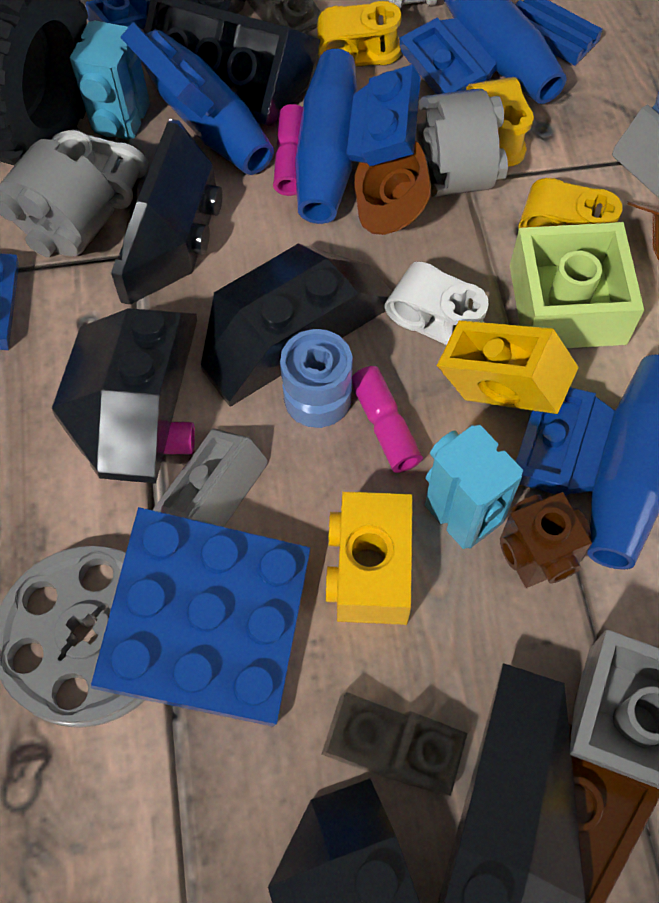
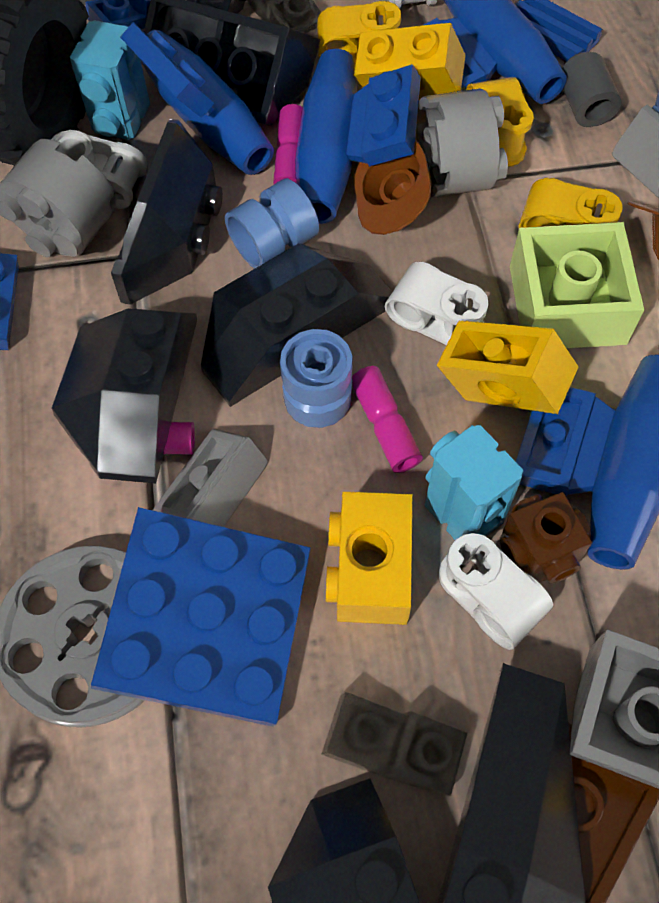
(277, 220): none -> medium blue wheel
(430, 48): none -> yellow brick
(497, 594): none -> white piece
(590, 89): none -> dark grey brick

